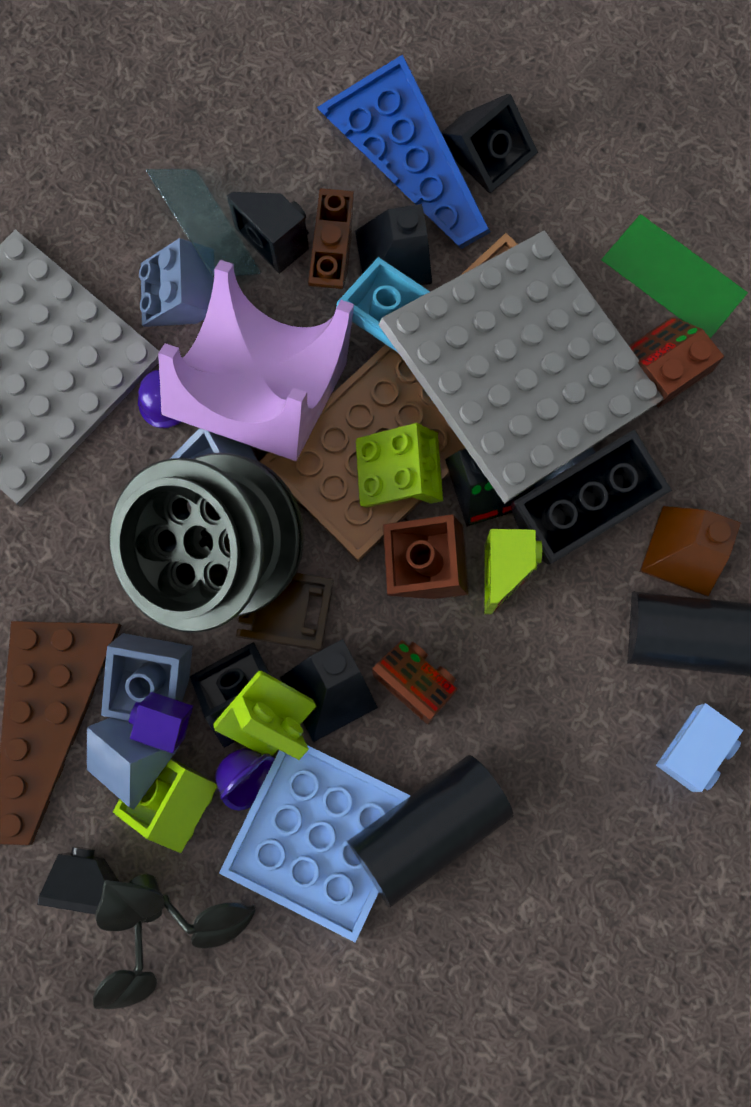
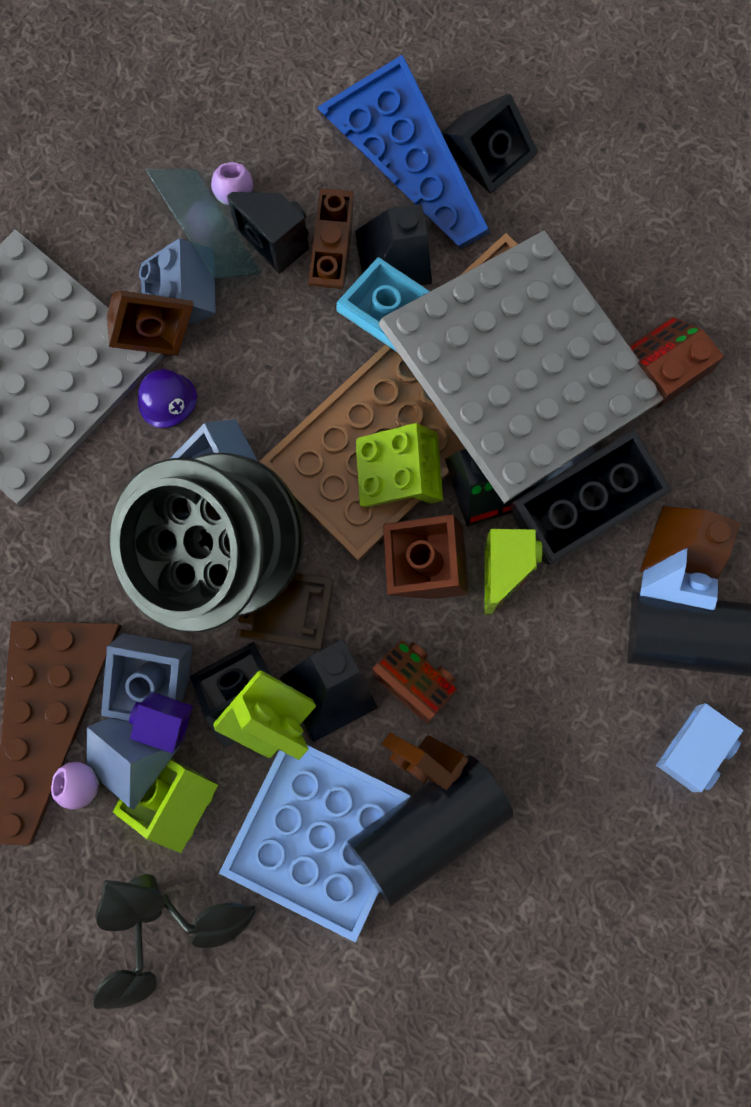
(74, 785): none -> lavender piece
(76, 881): black slope -> none
(147, 322): none -> reddish brown slope
(230, 178): none -> lavender piece
(241, 777): dark purple helmet -> none
(253, 373): lavender piece -> none
(429, 761): none -> reddish brown bracket
(671, 583): none -> light blue slope
(674, 276): green piece -> none

